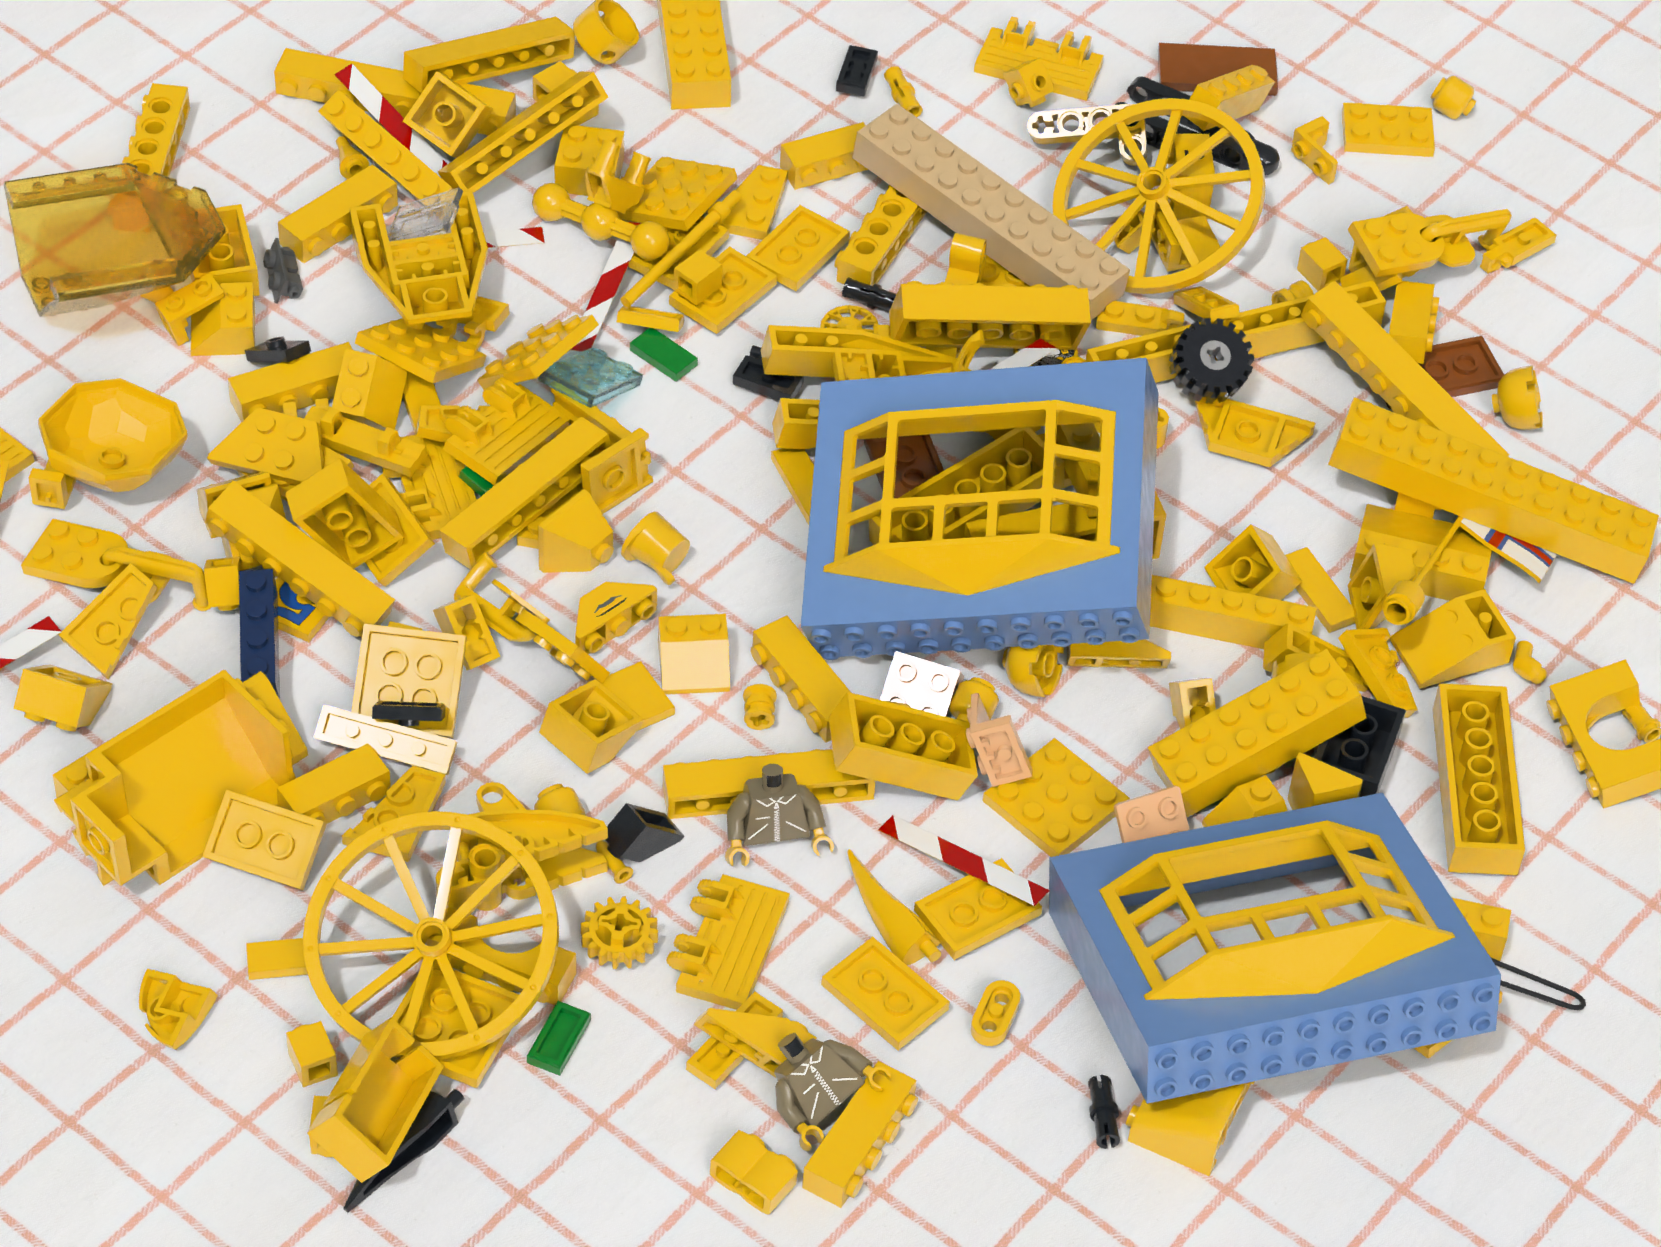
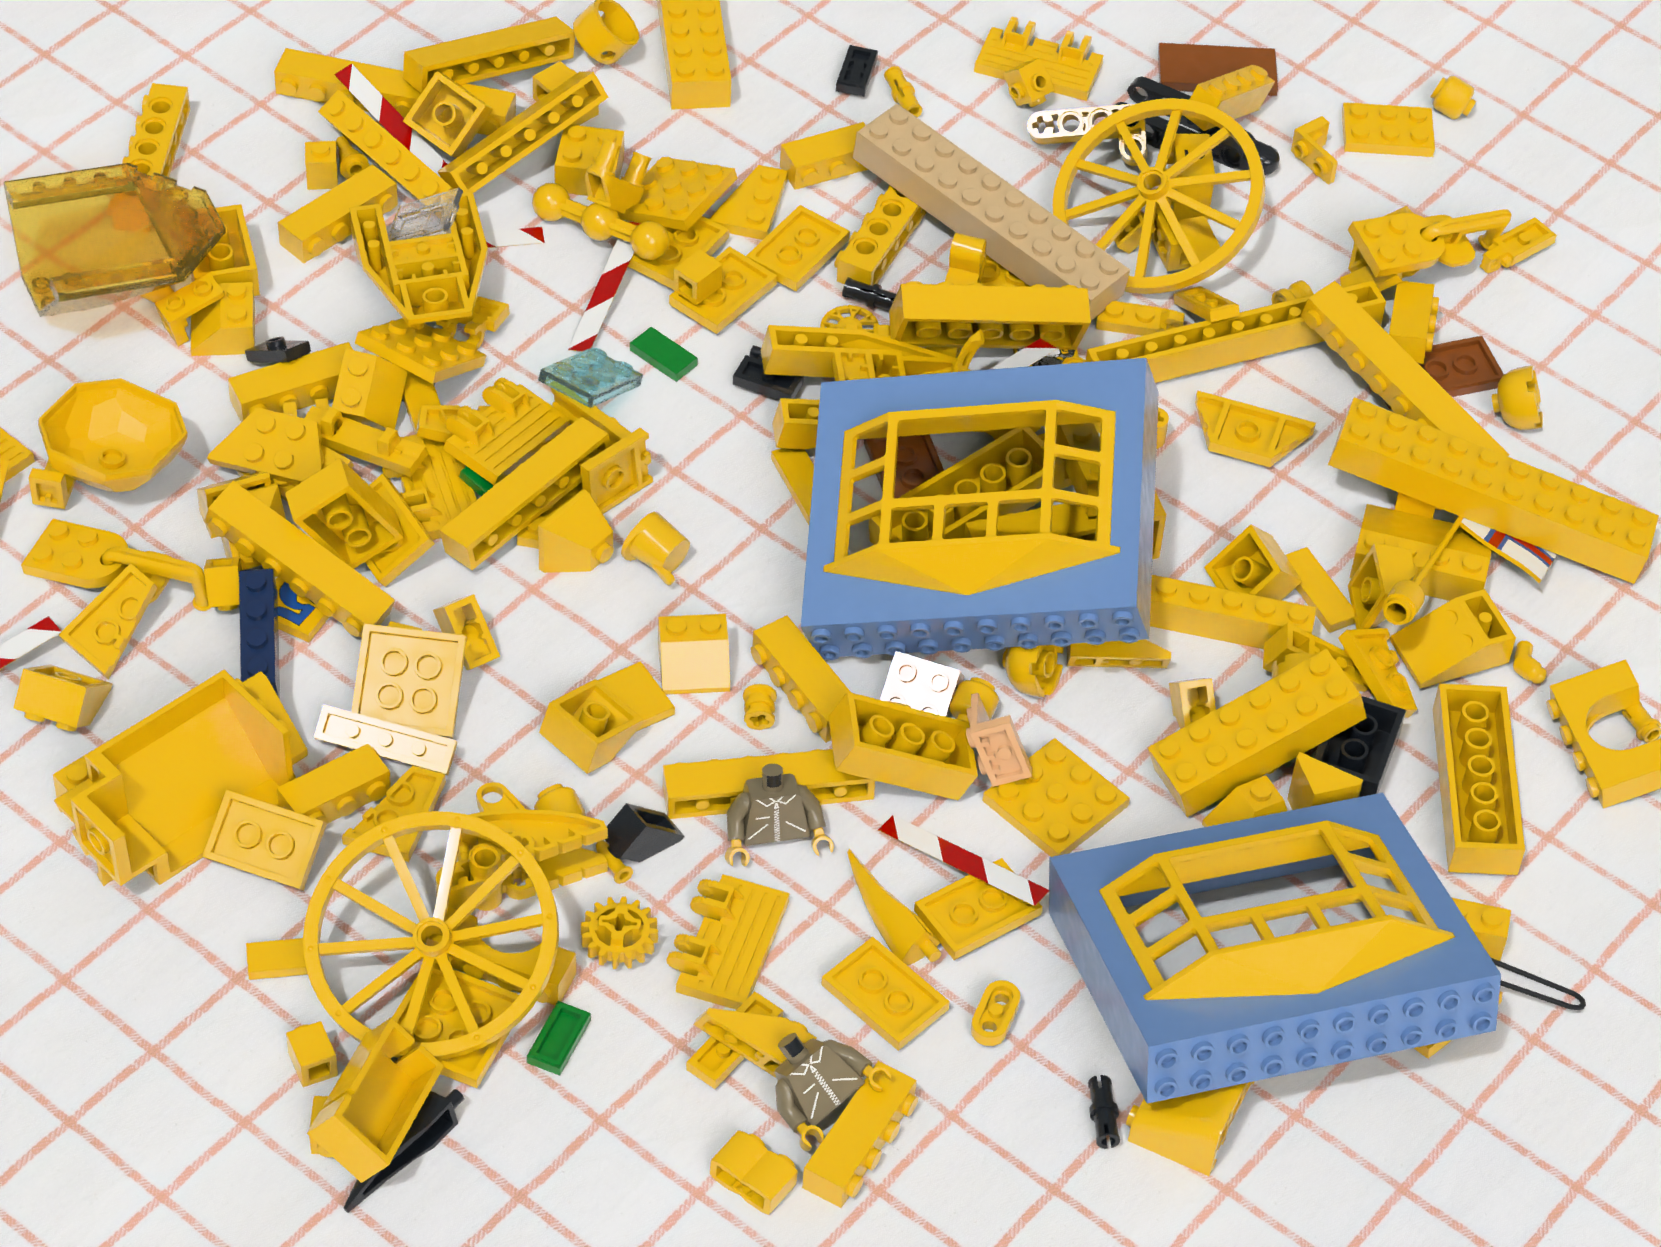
(173, 1007): yellow brick -> none
(282, 272): dark grey hinge -> none
(321, 165): none -> yellow slope
(408, 712): black plate -> none
(530, 624): yellow plate -> none
(539, 351): yellow plate -> none
(611, 611): yellow slope -> none
(650, 318): yellow tile -> none
(716, 214): yellow bar -> none
(1151, 815): light nougat bracket -> none
(1201, 372): black wheel -> none
(1321, 263): yellow brick -> none

